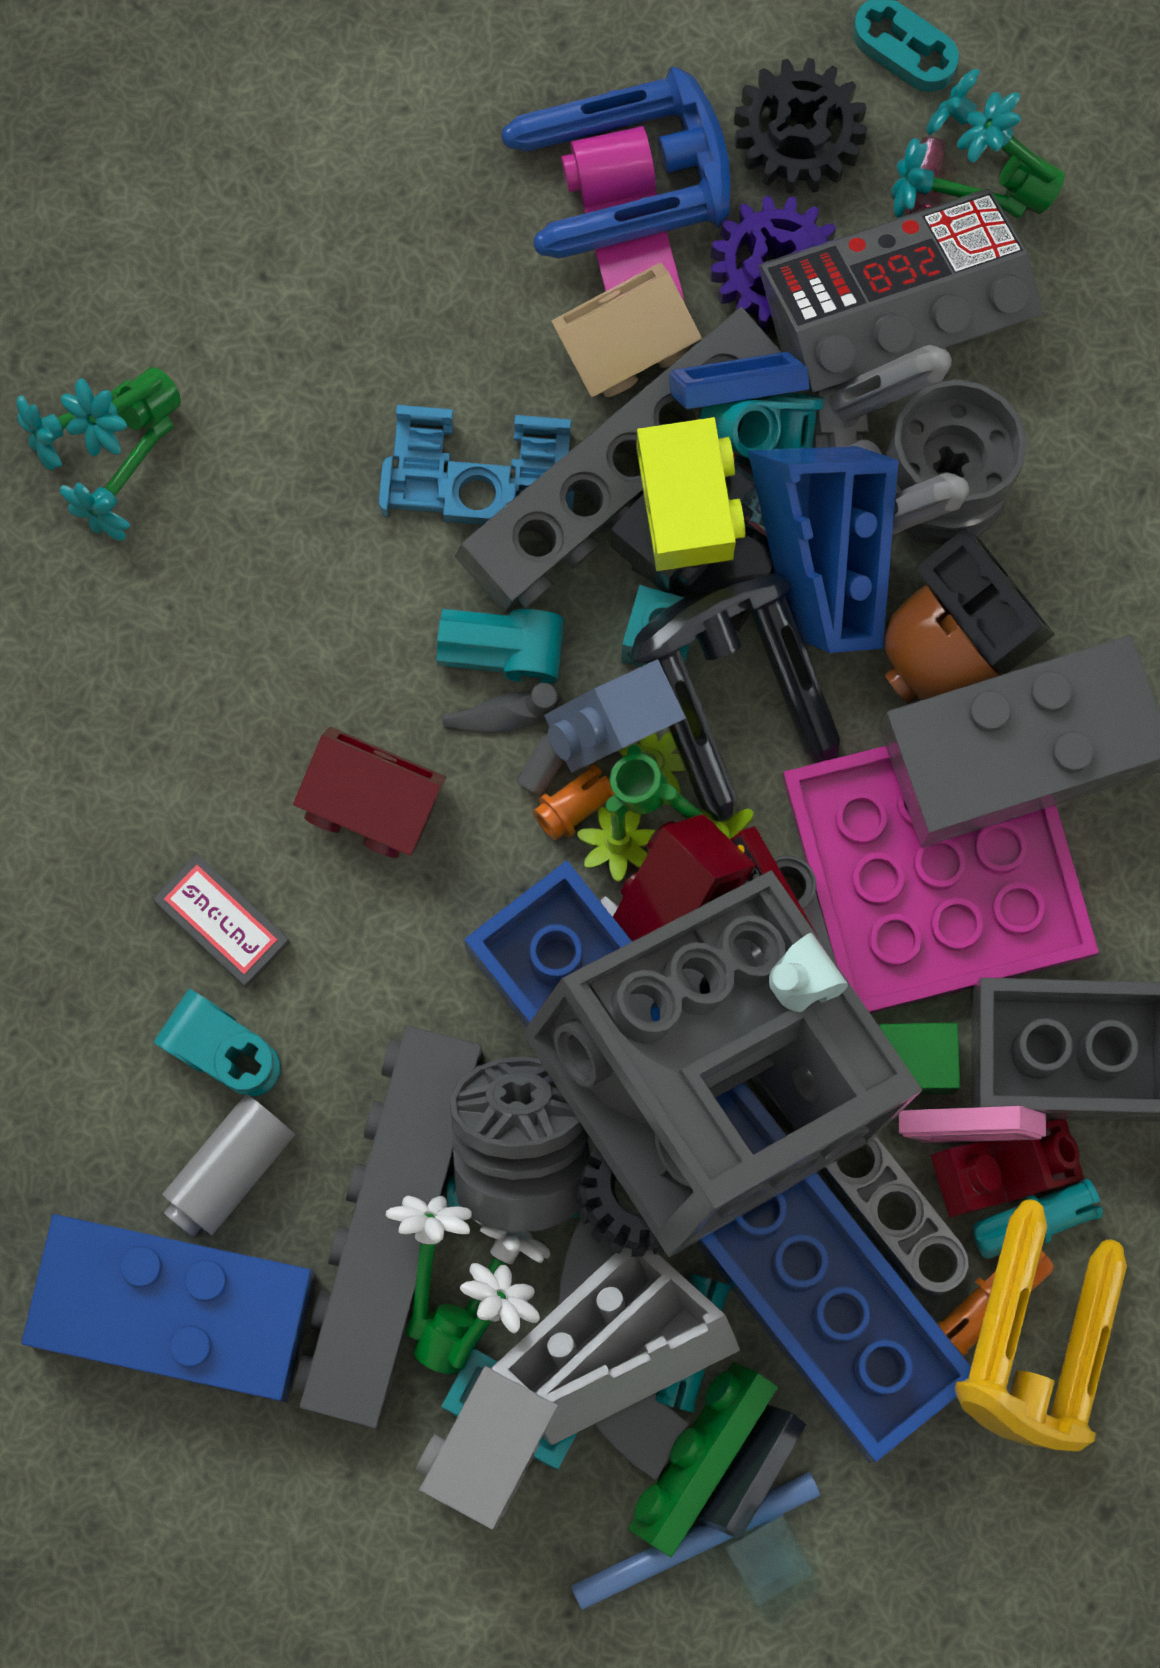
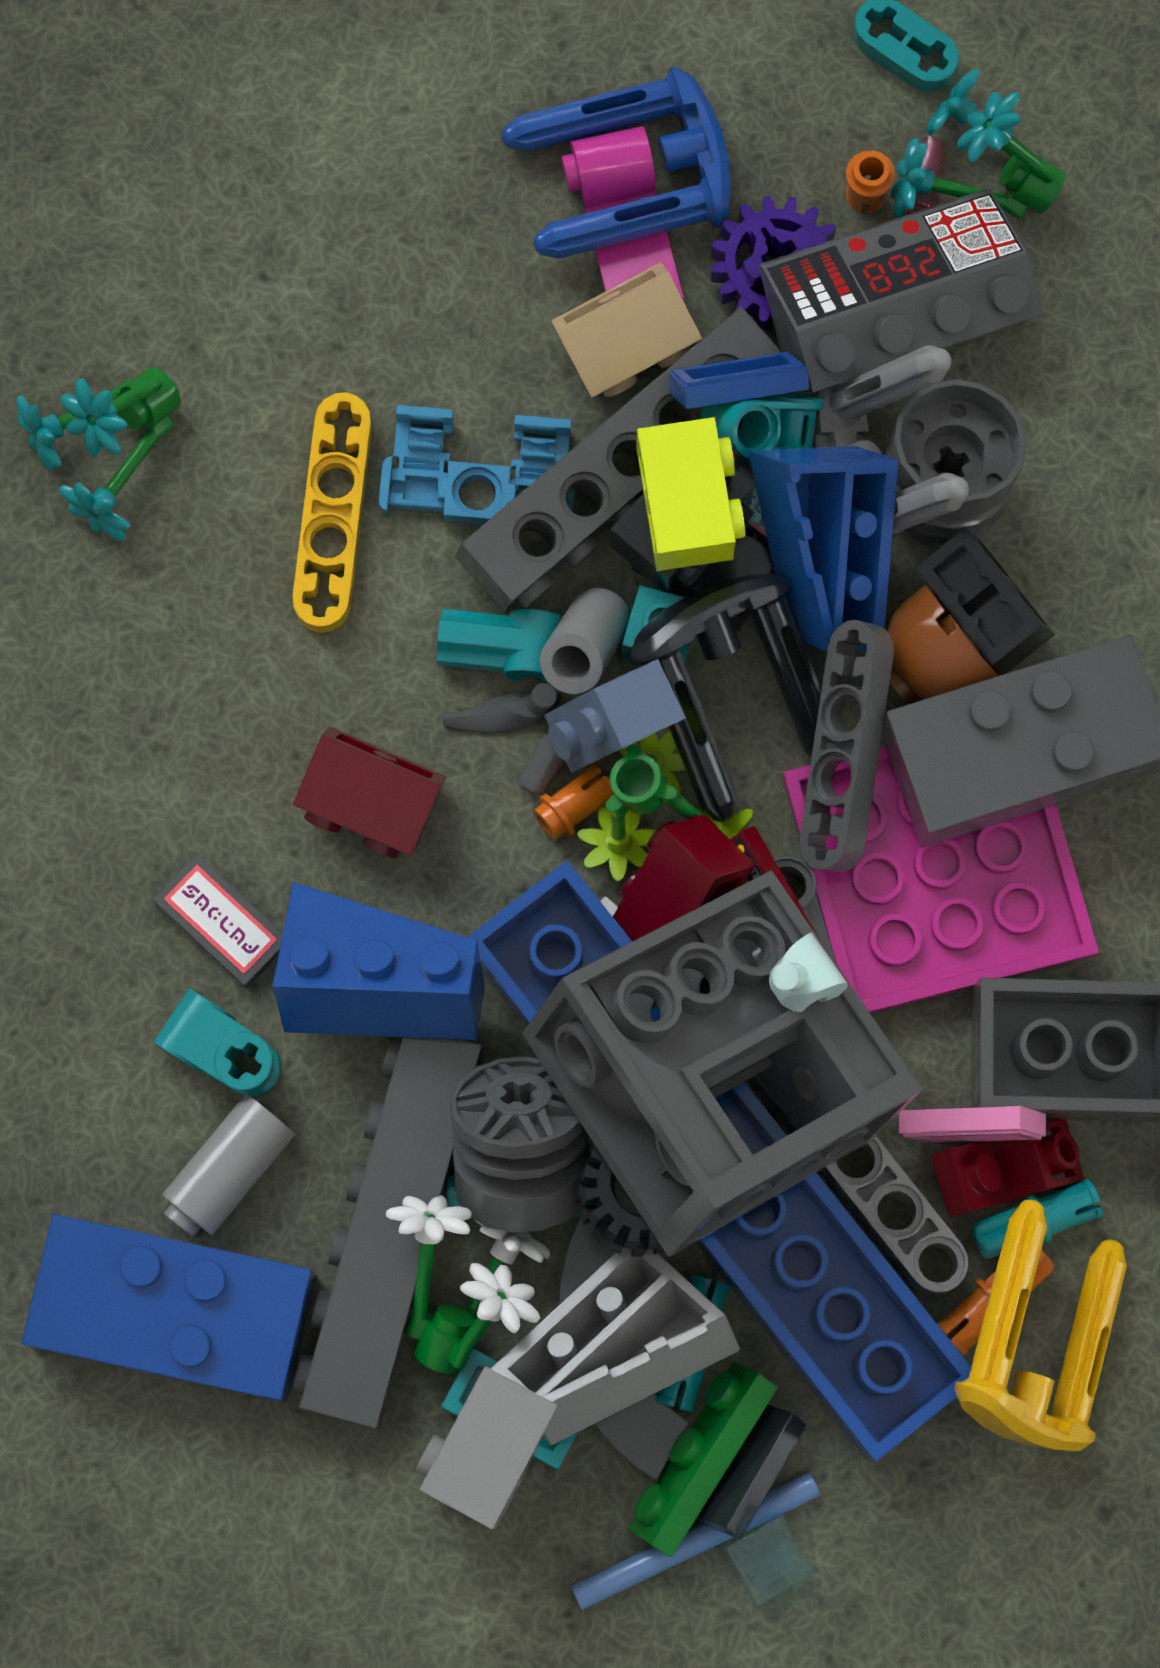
(329, 512): none -> yellow beam
(373, 972): none -> blue wedge
(584, 641): none -> light grey brick
(801, 98): black gear -> none
(835, 745): none -> dark grey beam
(871, 191): none -> orange pin
(928, 1053): green brick -> none

